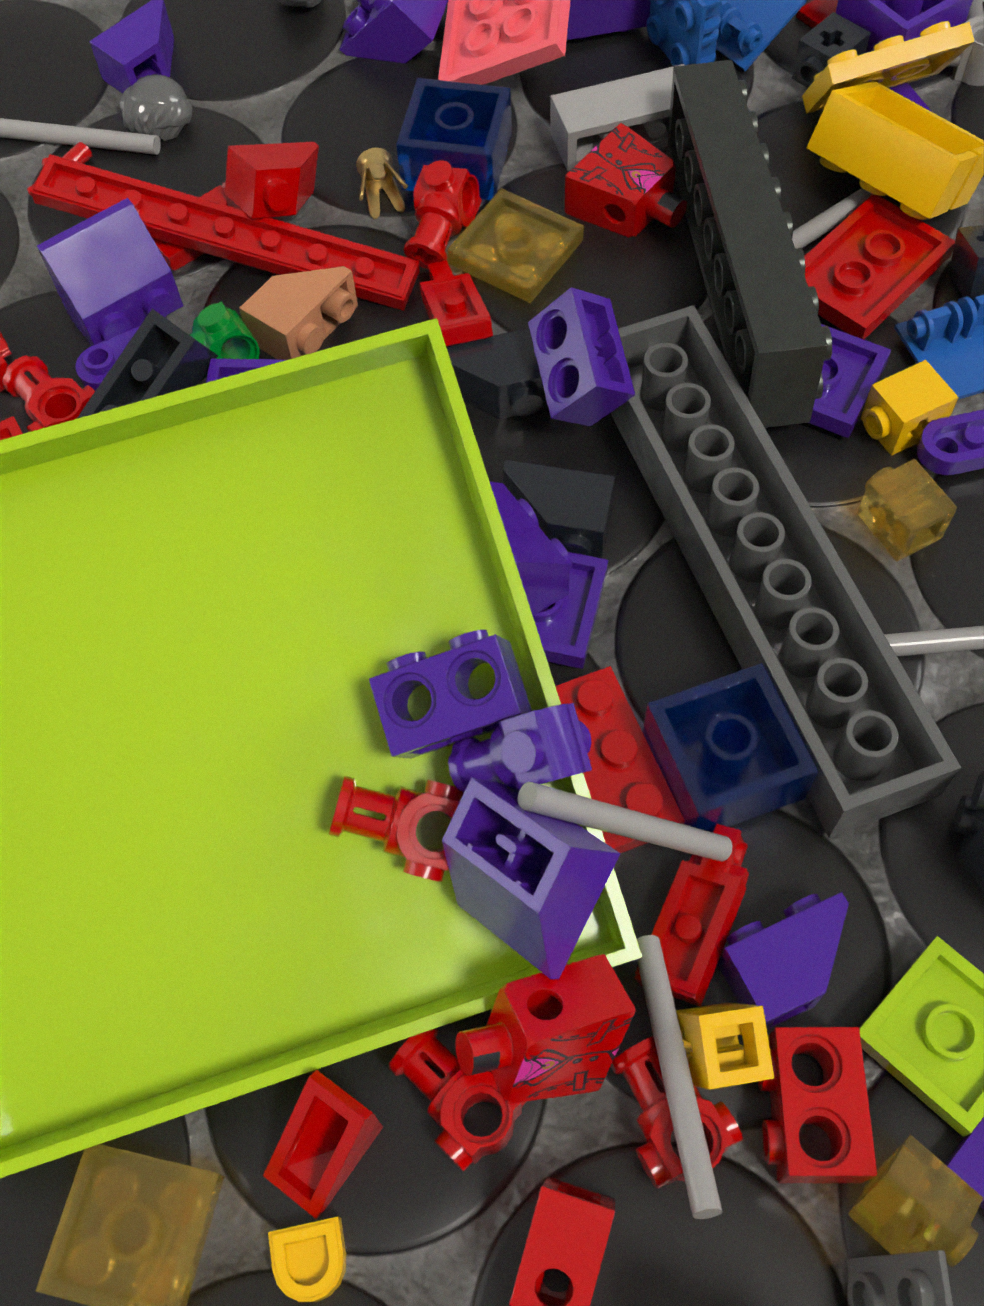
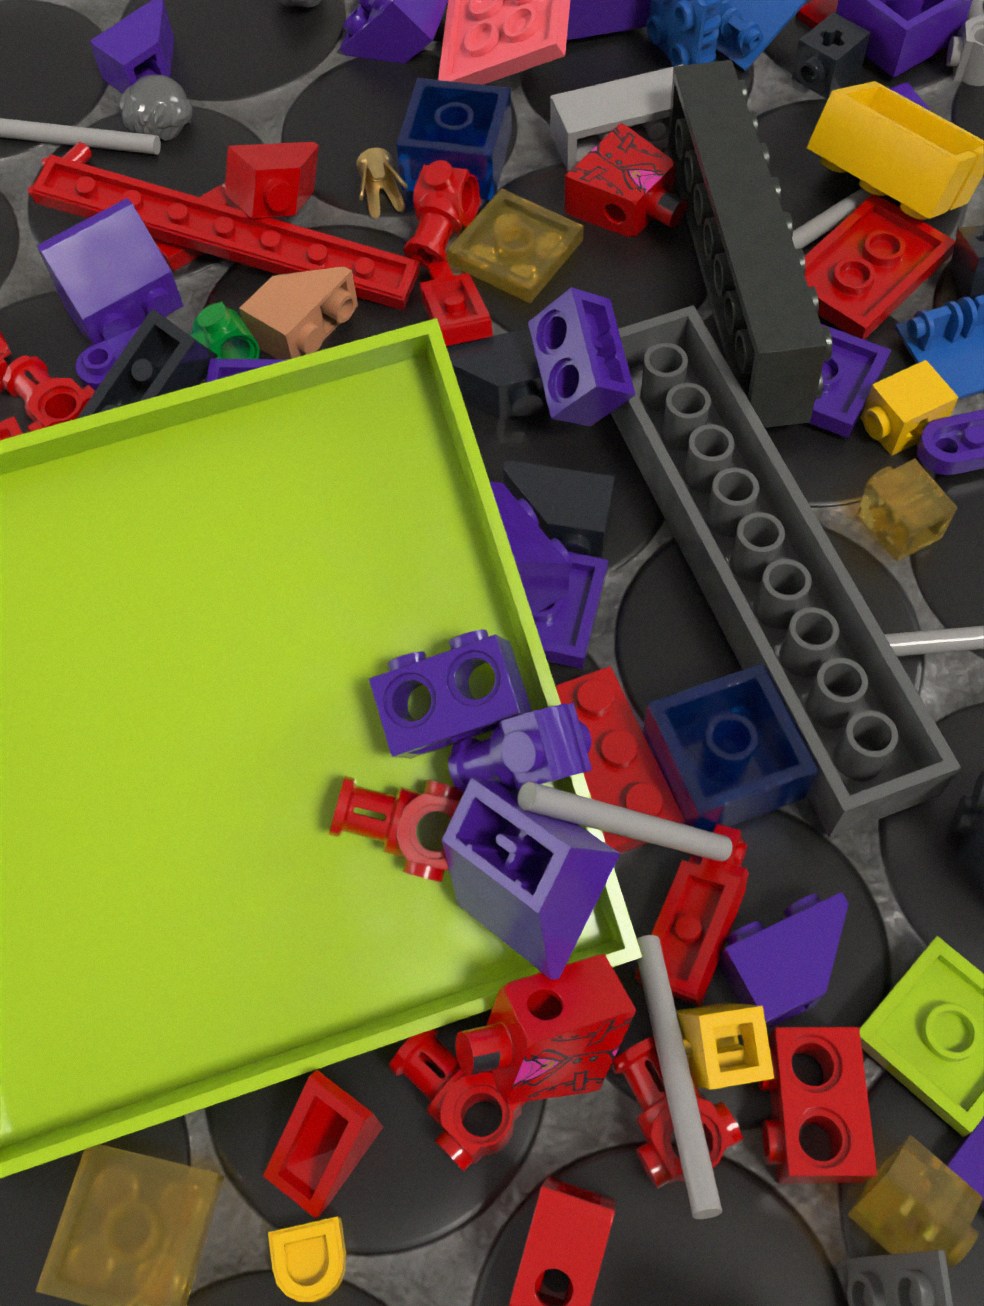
(891, 62): yellow plate -> none

